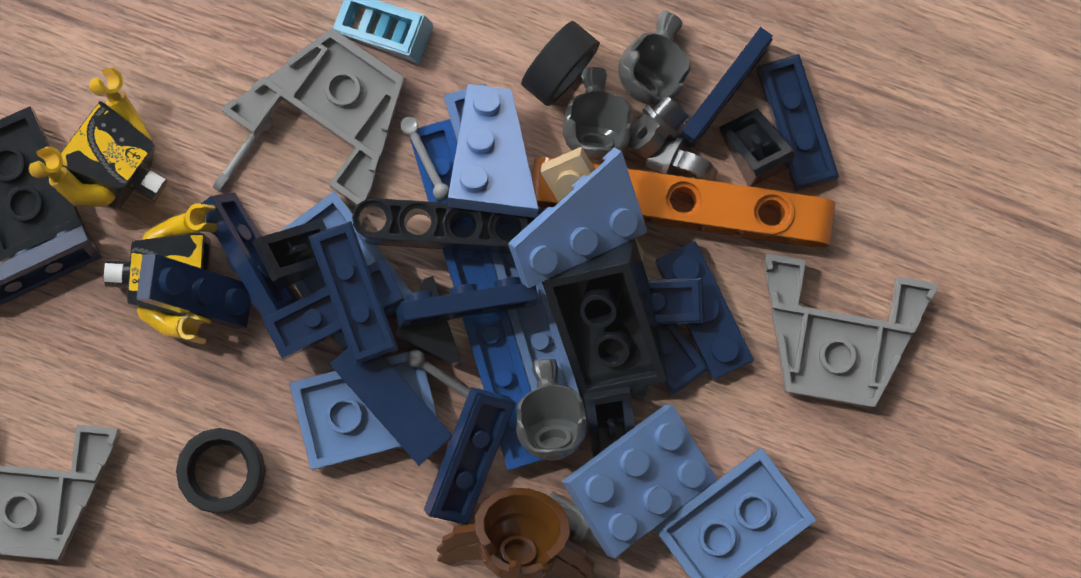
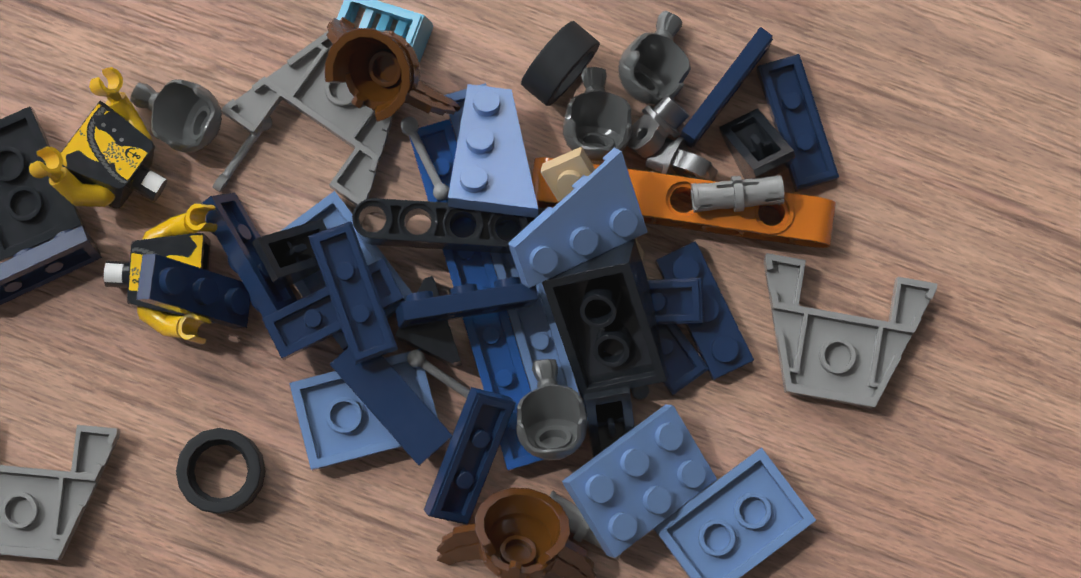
(182, 114): none -> dark grey hair
(380, 71): none -> reddish brown helmet
(737, 193): none -> light grey pin

